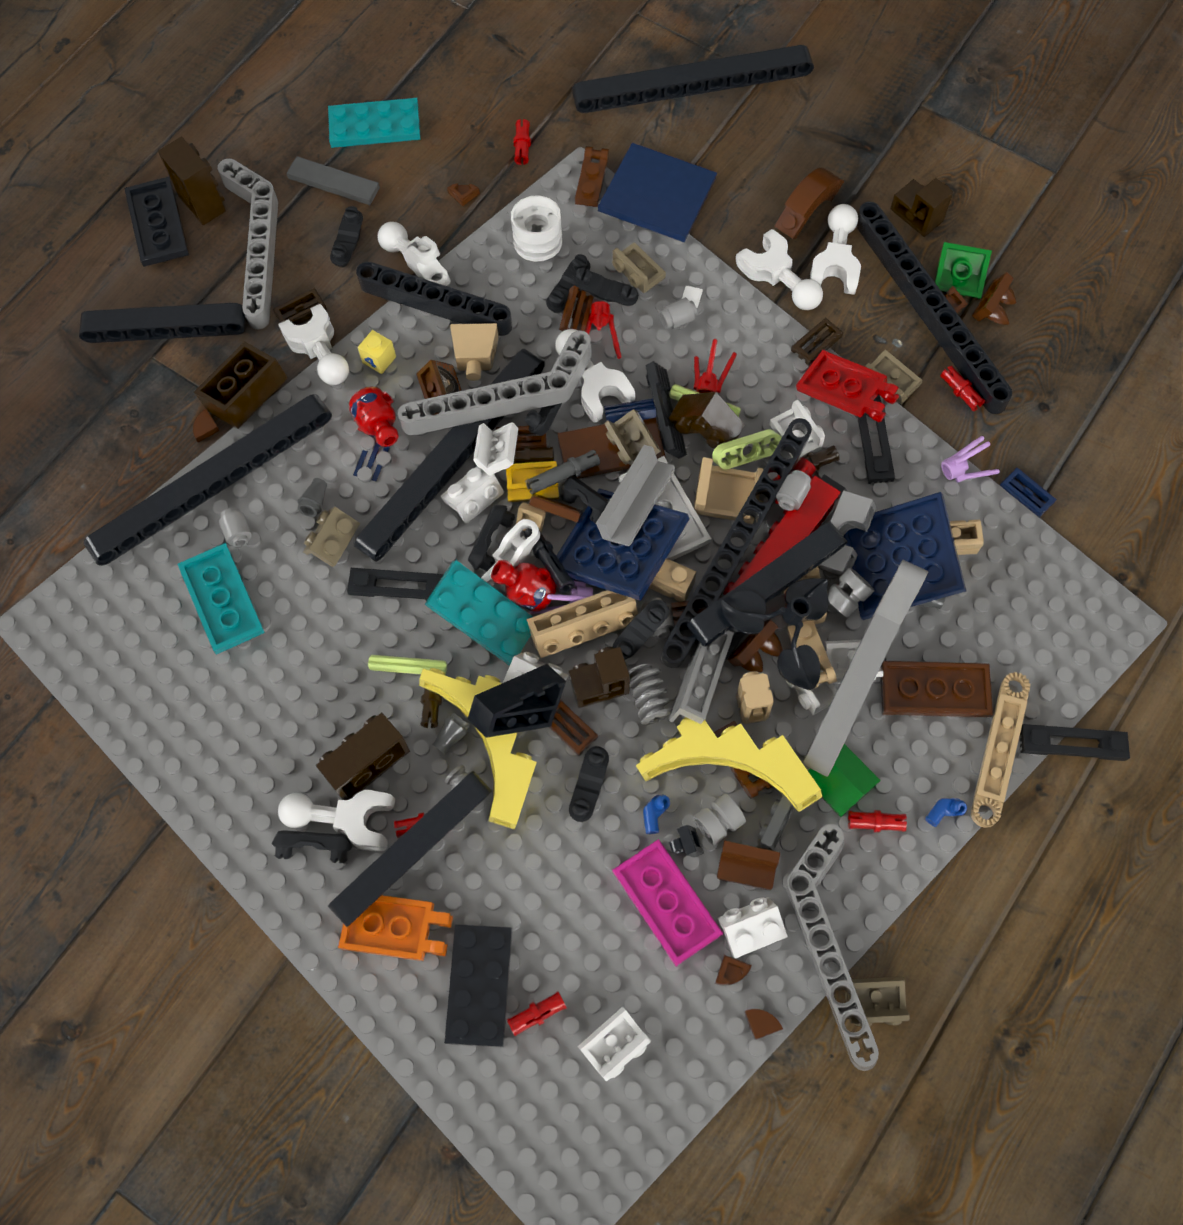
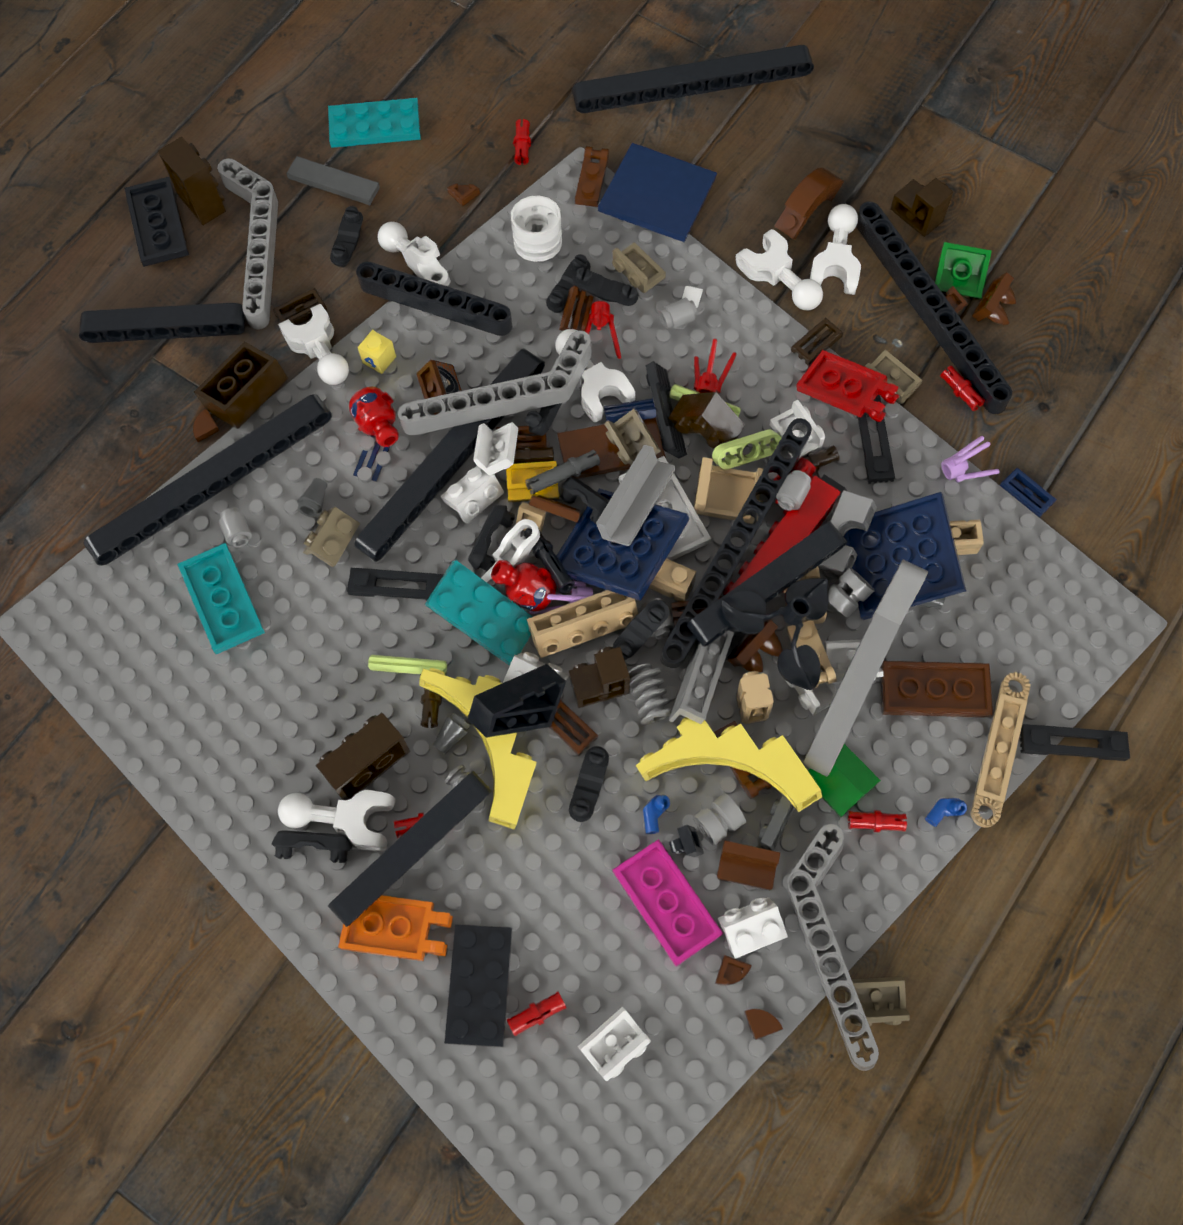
(474, 347): tan torso -> none

